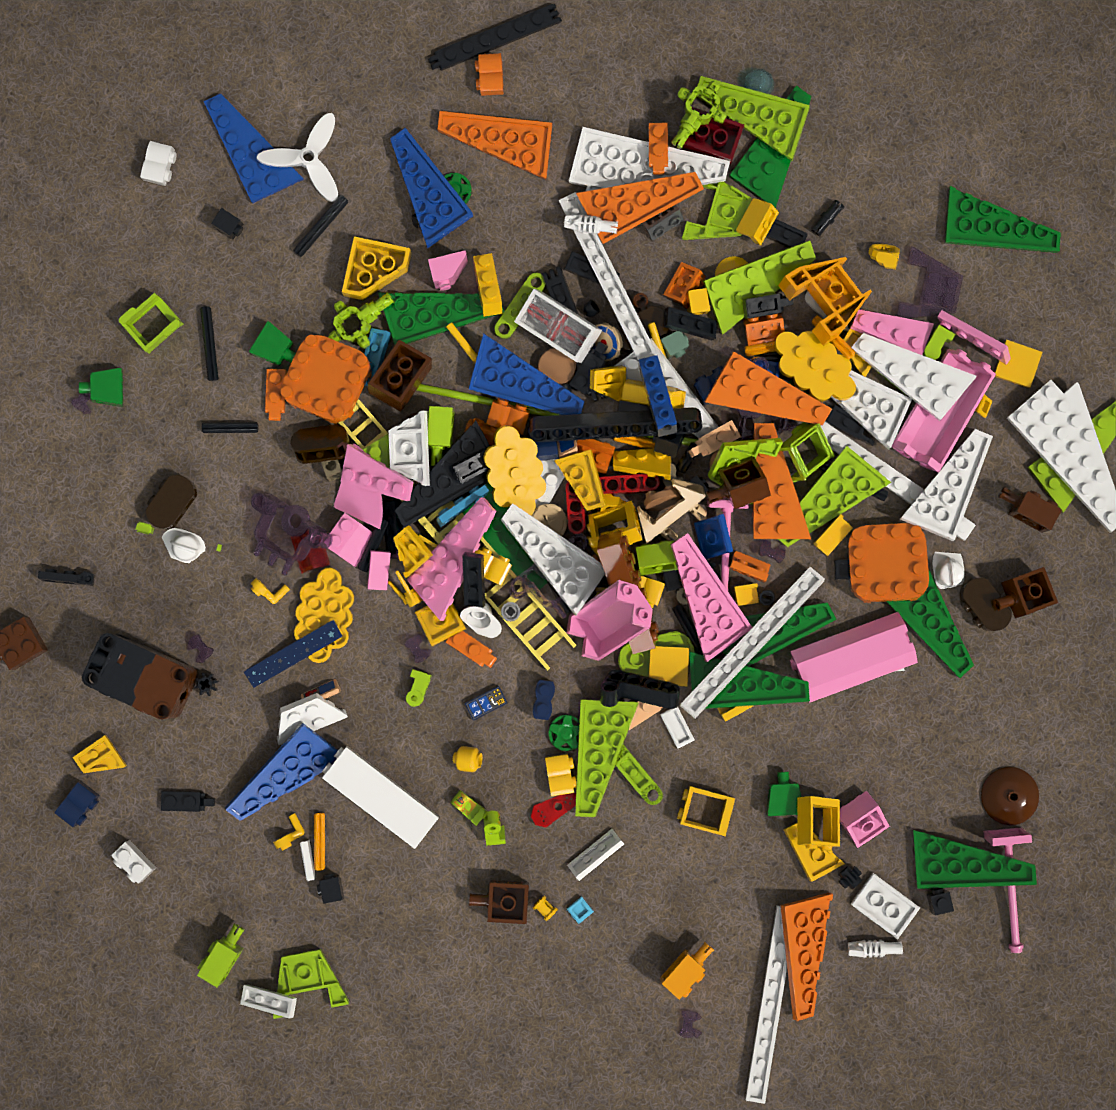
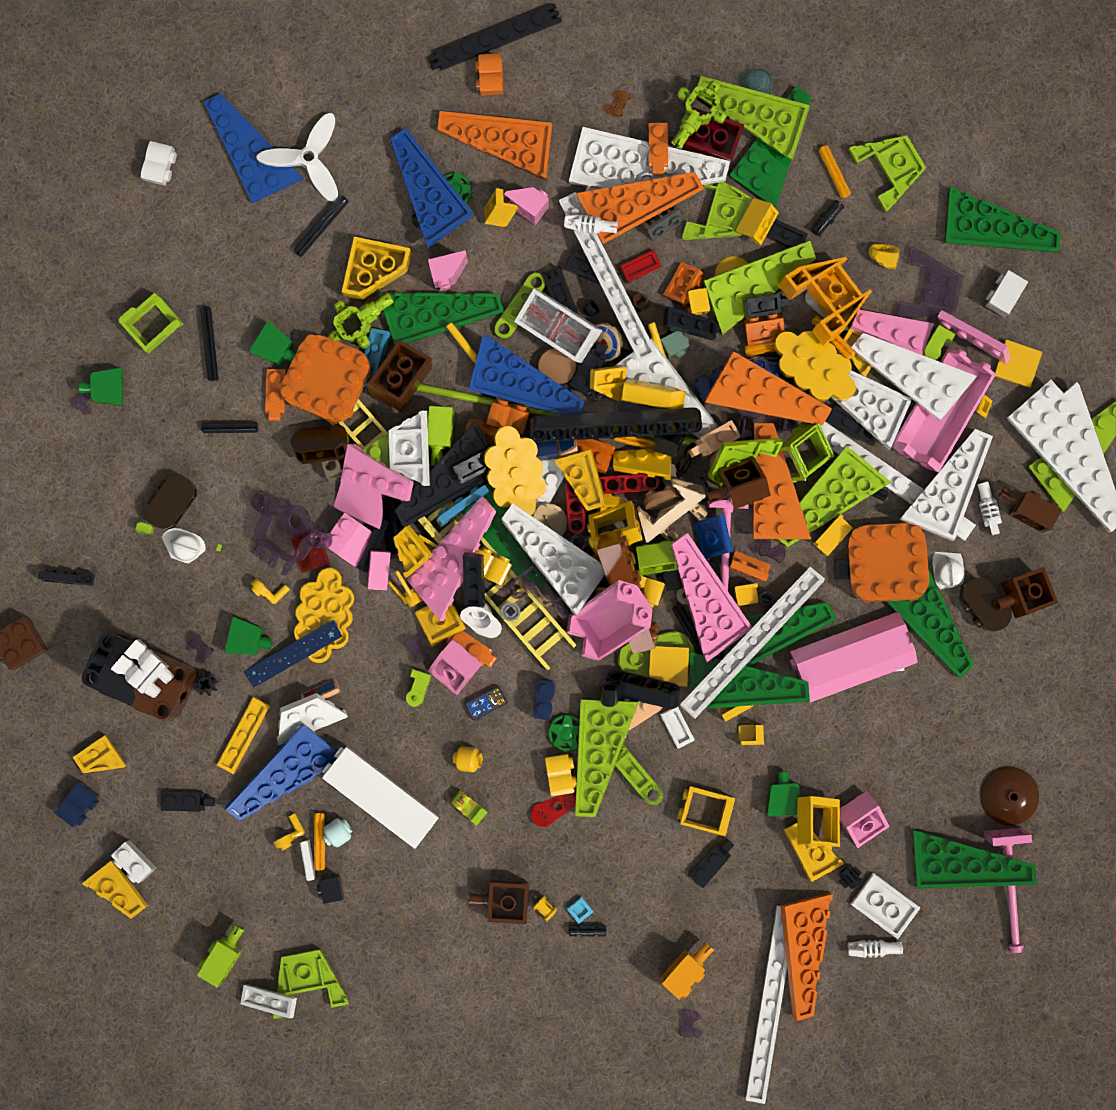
(116, 888): none -> yellow wing
(147, 672): none -> white hips
(227, 224): black brick -> none
(243, 735): none -> yellow tile
(246, 638): none -> green torso
(337, 832): none -> light aqua head
(454, 667): none -> bright pink slope
(487, 284): yellow brick -> none
(493, 830): lime leg -> none
(498, 212): none -> yellow panel
(530, 202): none -> bright pink slope
(587, 930): none -> black axle
(595, 854): white plate -> none
(617, 109): none -> clear orange piece
(640, 266): none -> red tile
(657, 395): blue piece -> none
(711, 863): none -> black hinge
(751, 735): none -> yellow panel
(834, 171): none -> light orange axle
(897, 160): none -> lime wing
(940, 901): black brick -> none
(989, 508): none -> white hinge
(1006, 293): none -> white brick

